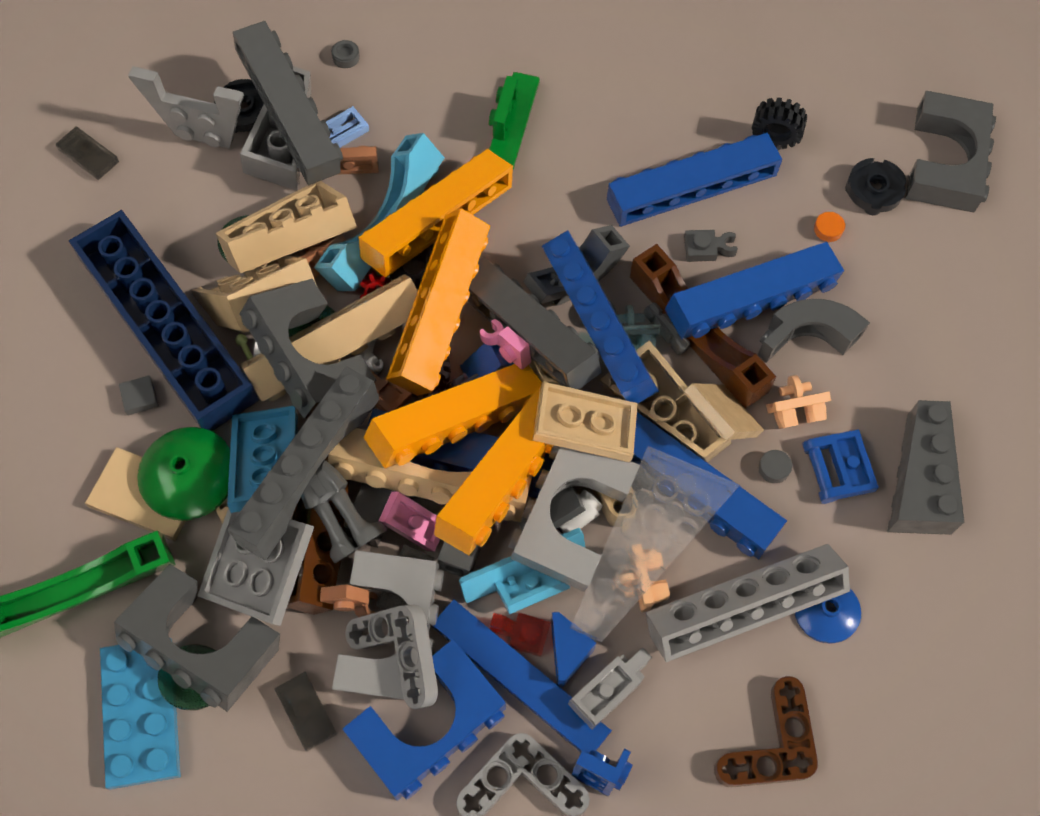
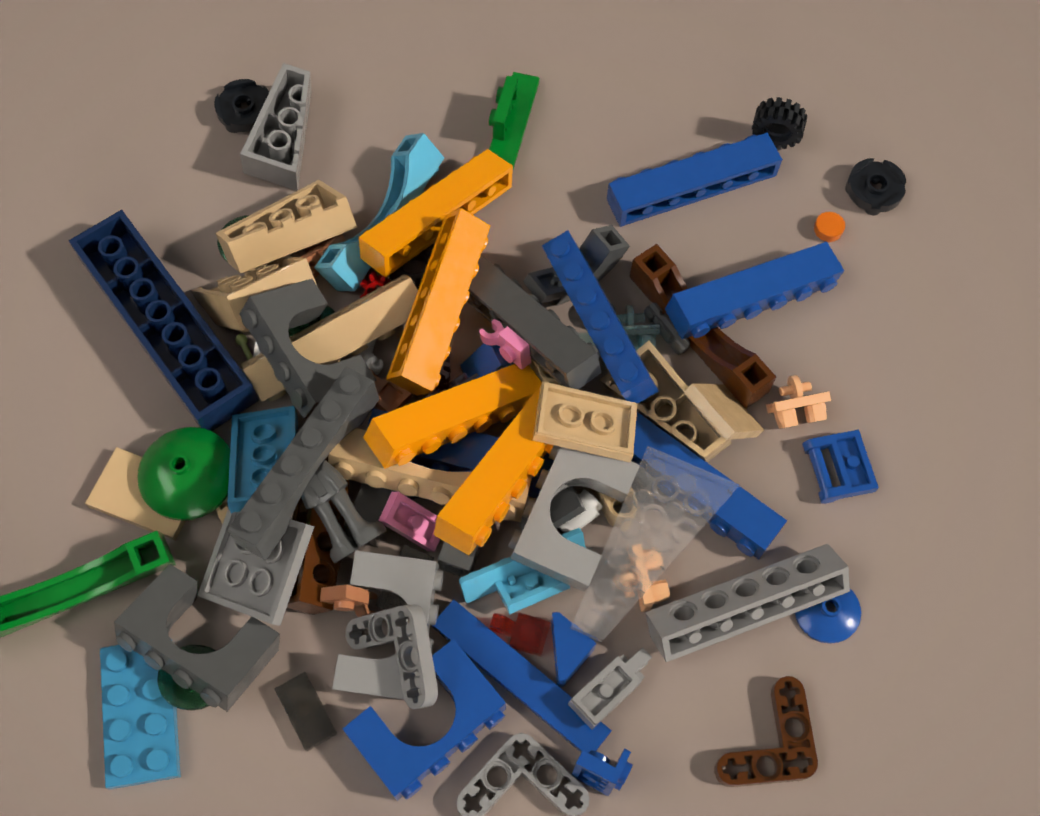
(87, 153): clear smoke plate -> none
(138, 395): dark grey tile -> none
(188, 116): light grey wing -> none
(287, 102): dark grey brick -> none
(345, 54): dark grey tile -> none
(349, 131): light blue tile -> none
(359, 160): nougat plate -> none
(704, 246): dark grey plate -> none
(775, 466): dark grey tile -> none
(816, 318): dark grey arch -> none
(928, 475): dark grey wedge -> none
(971, 126): dark grey arch -> none

